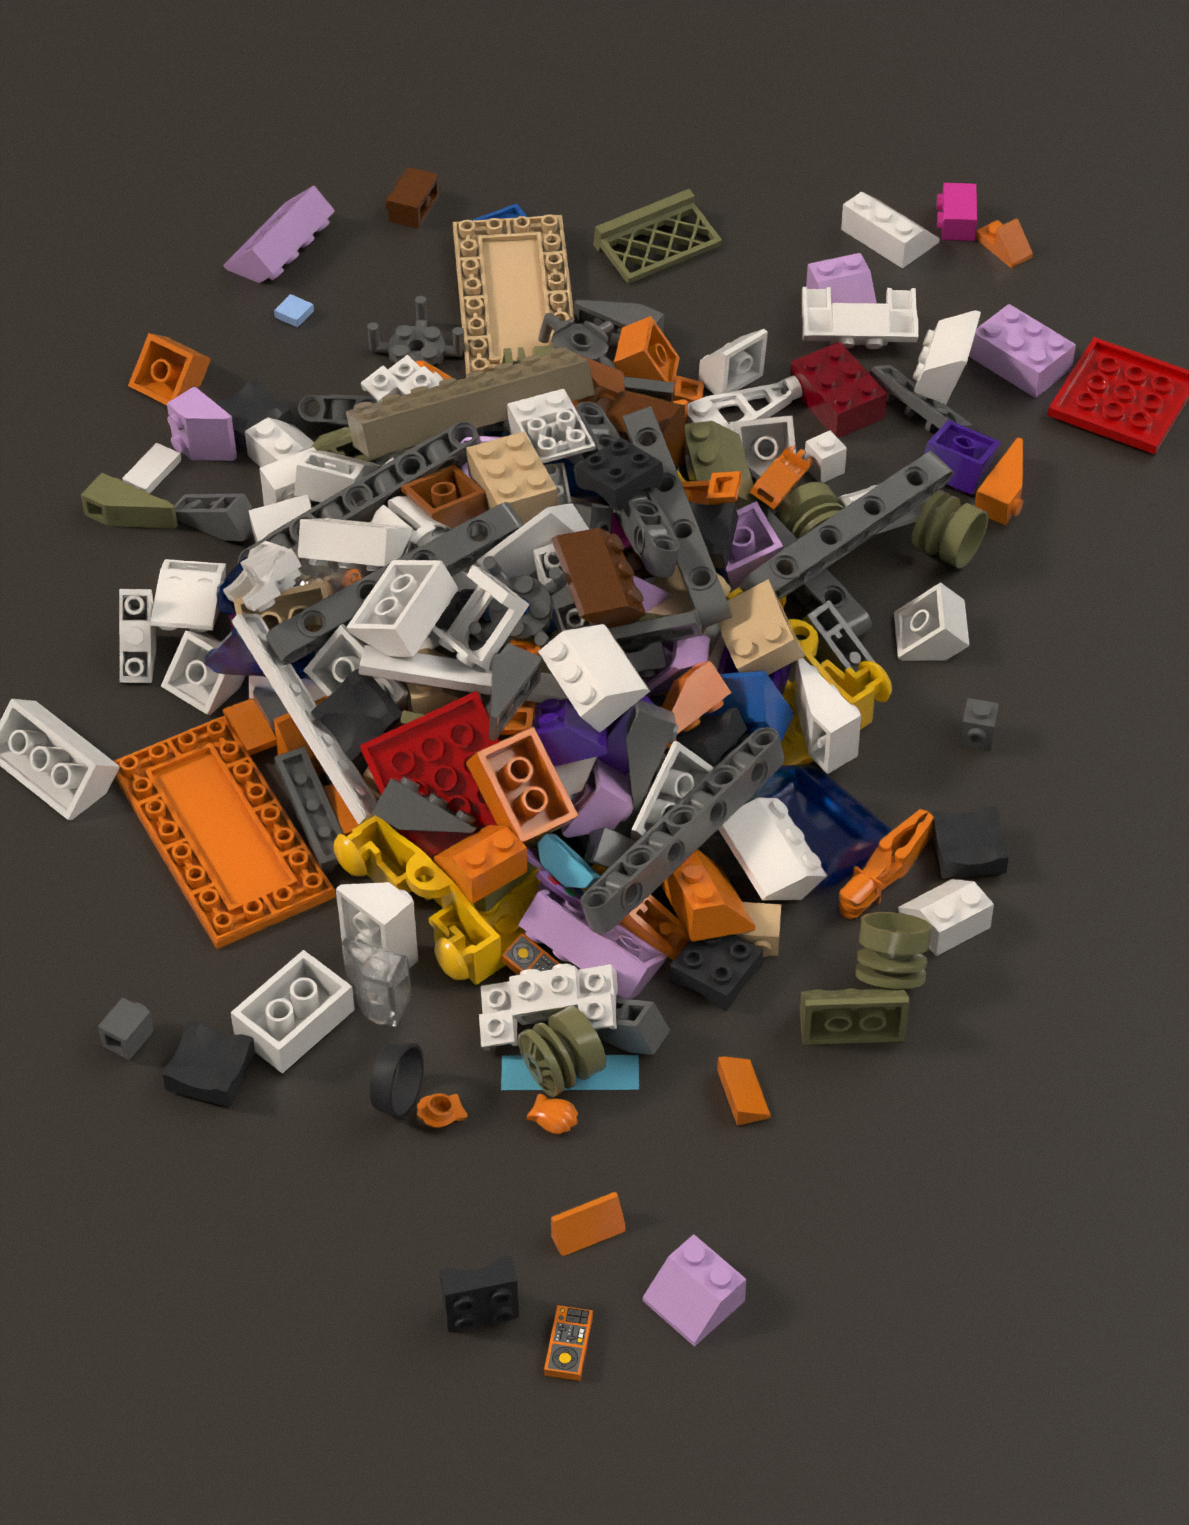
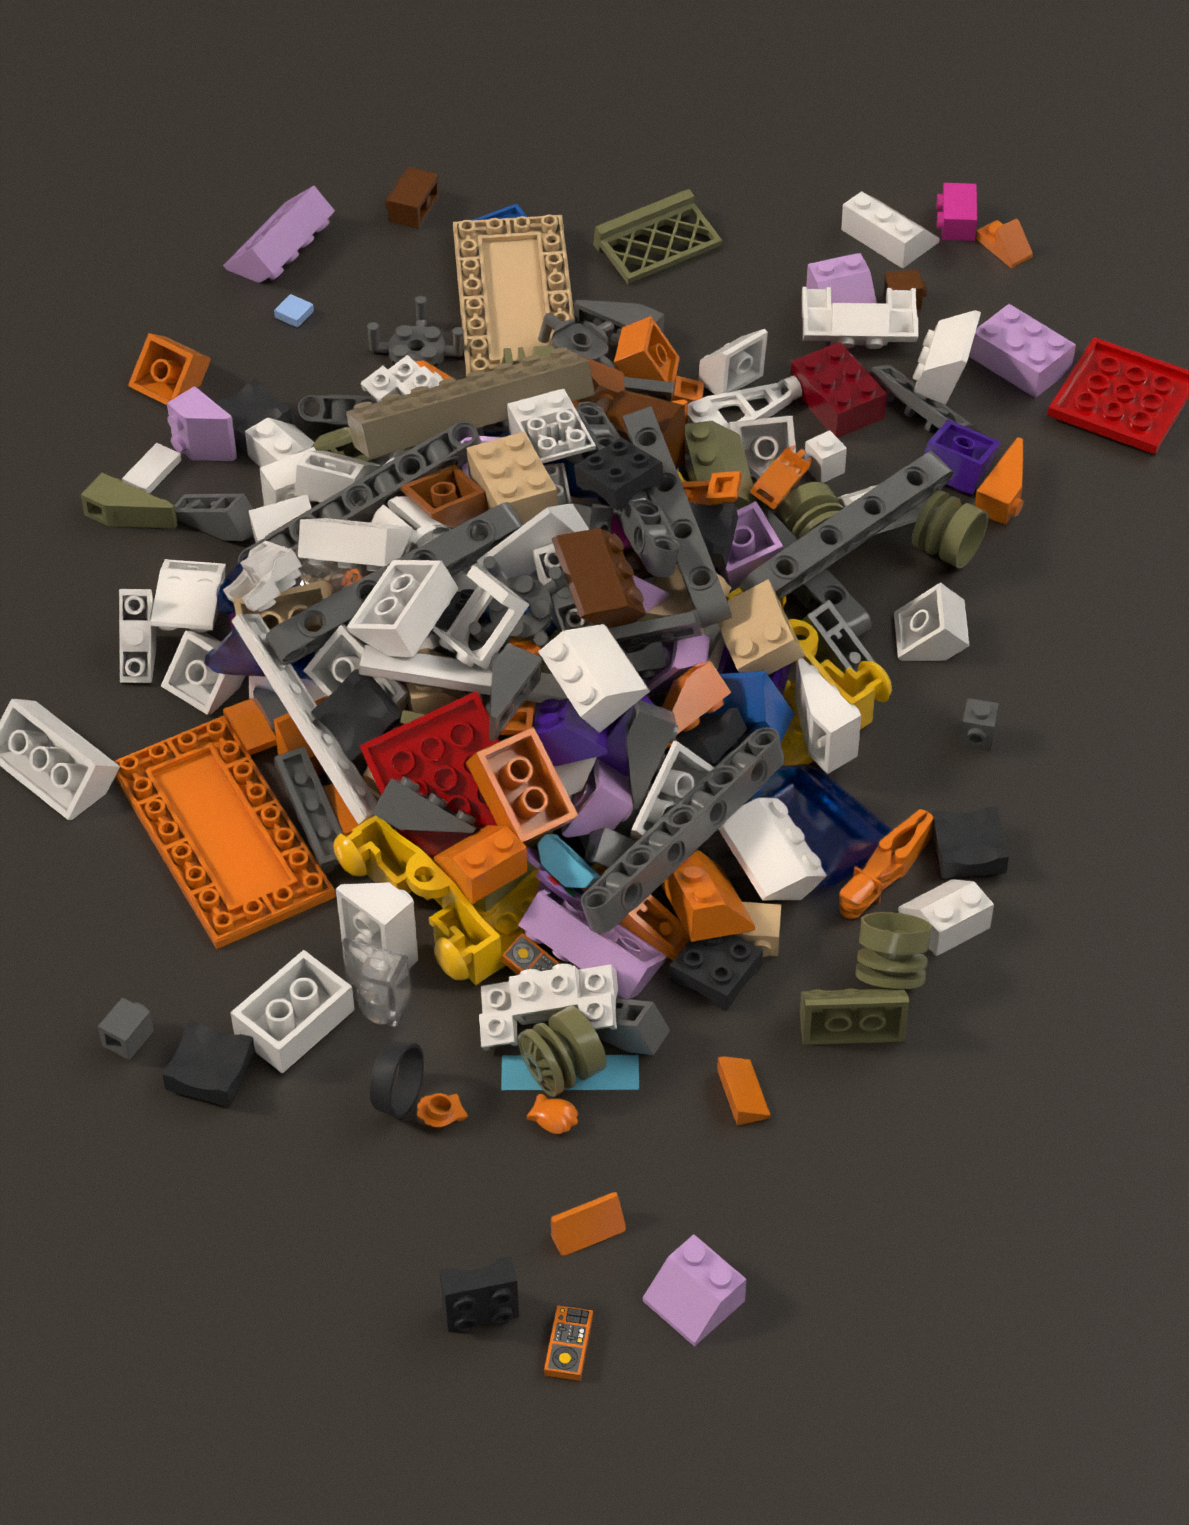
(905, 281): none -> reddish brown brick

